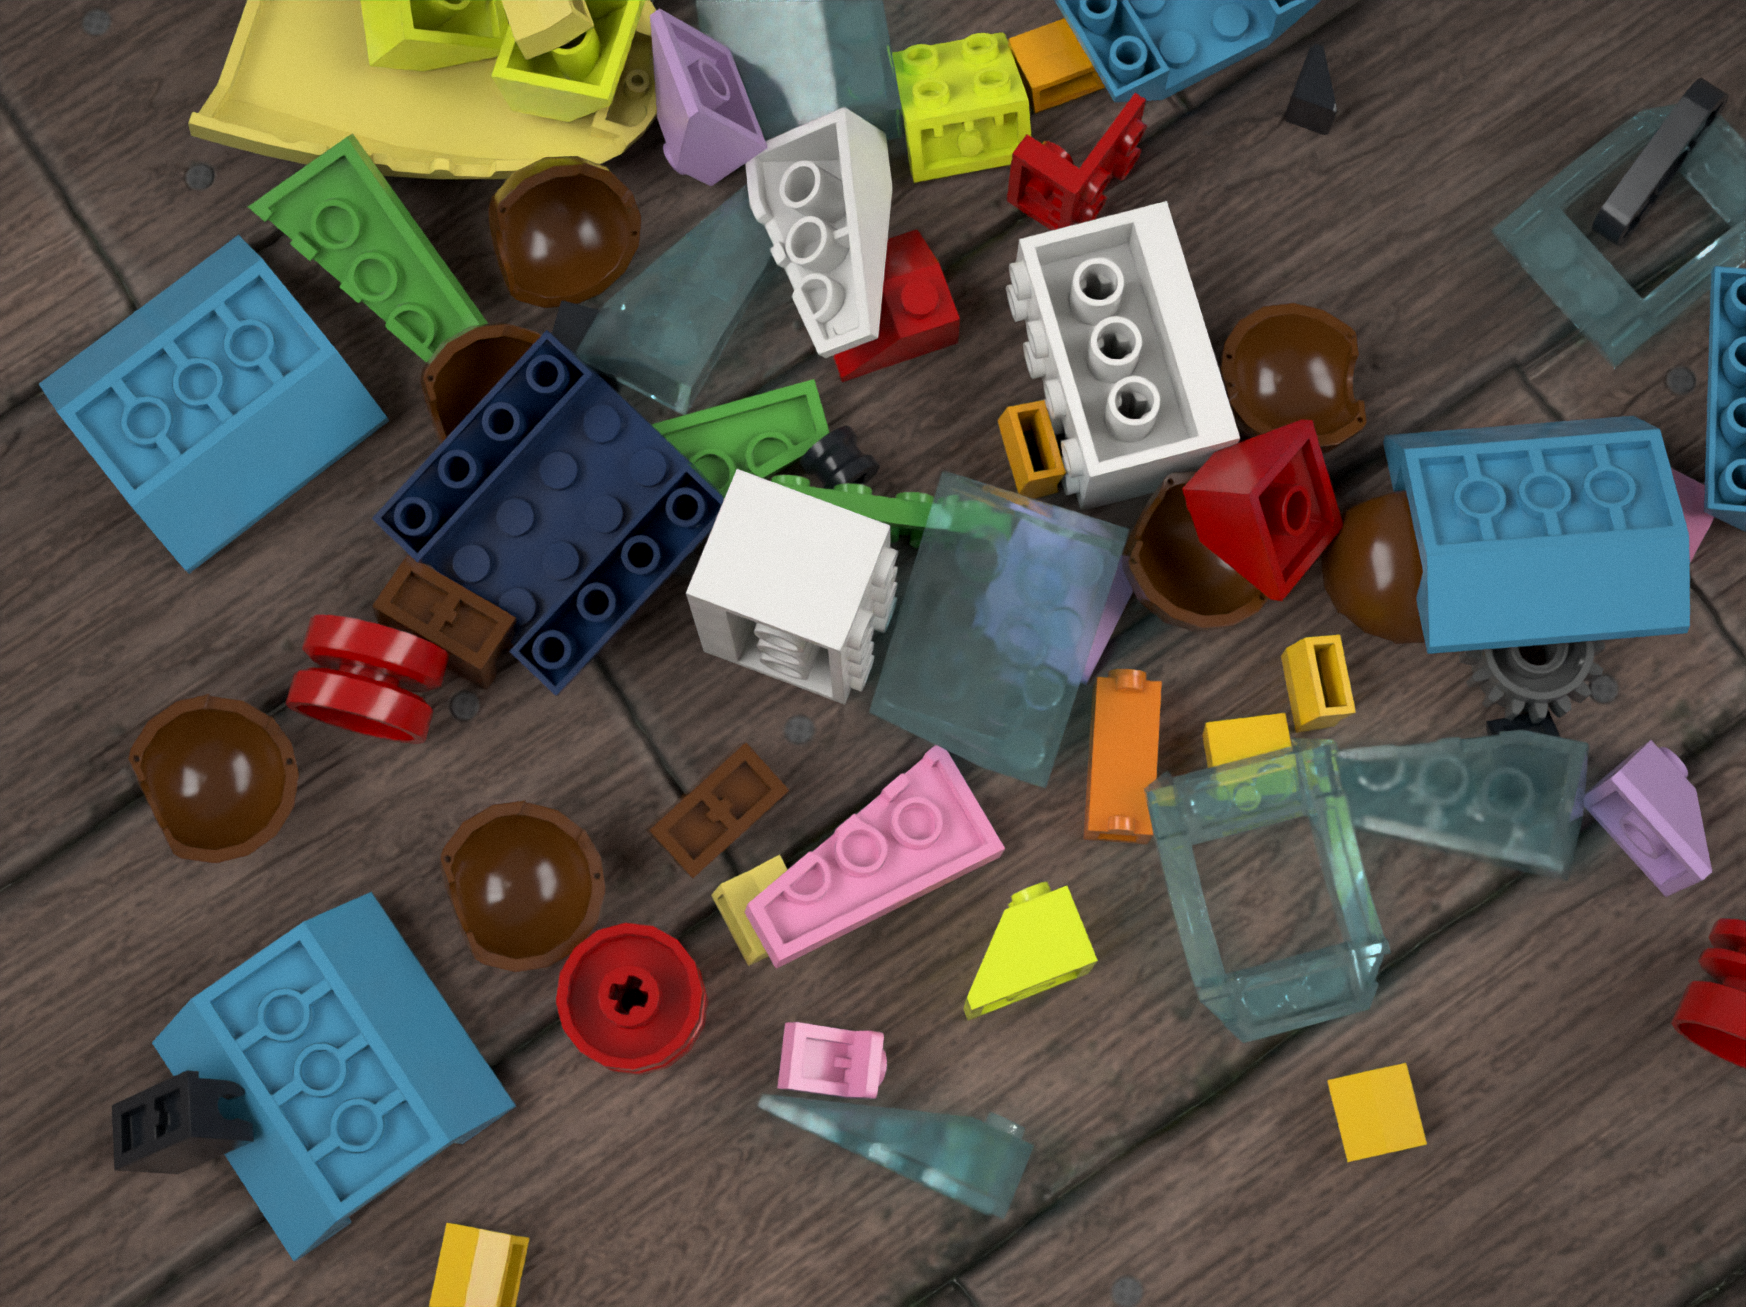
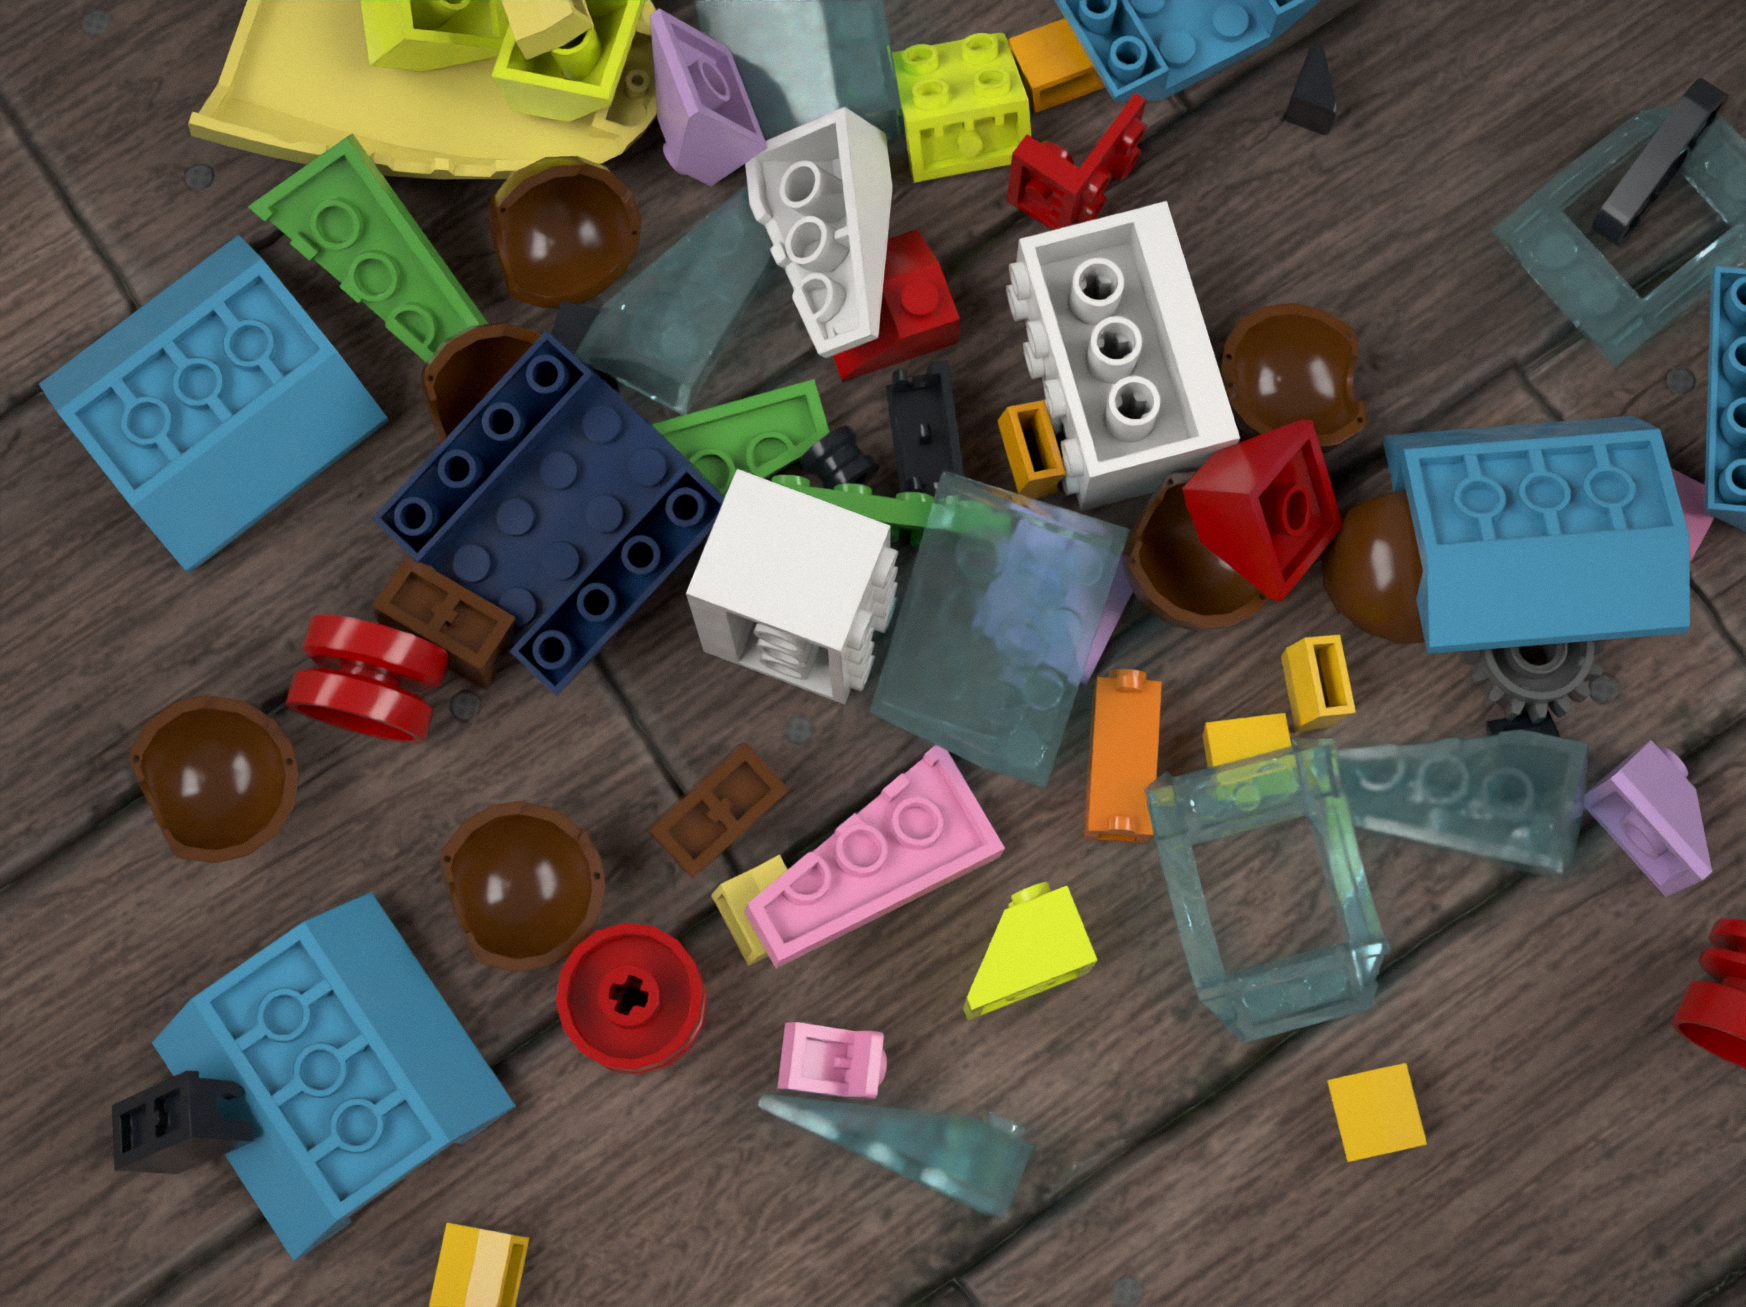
(923, 428): none -> black hinge

